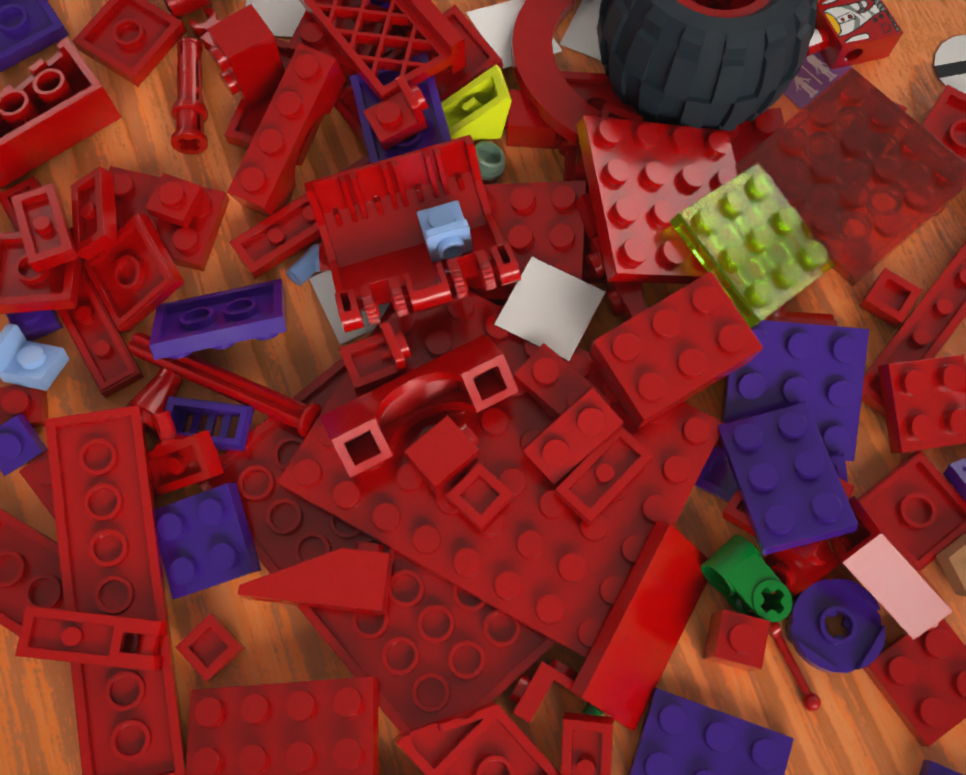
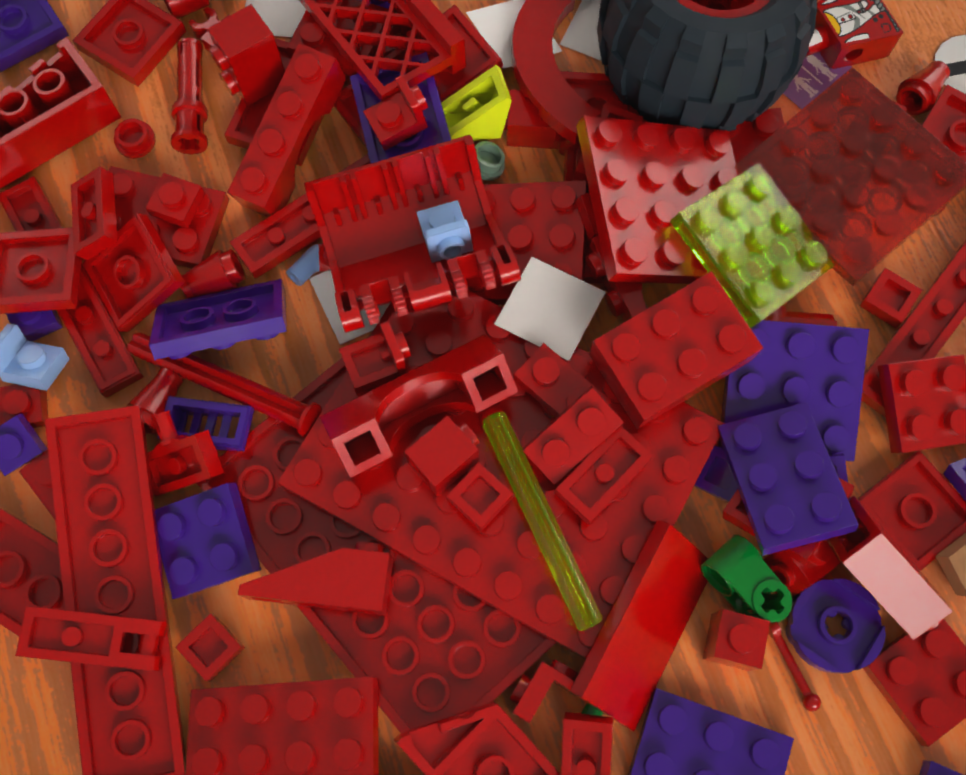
(44, 228): red plate -> none
(134, 138): none -> red plate
(214, 274): none -> red cone
(542, 522): none -> clear neon green axle
(923, 88): none -> red cone

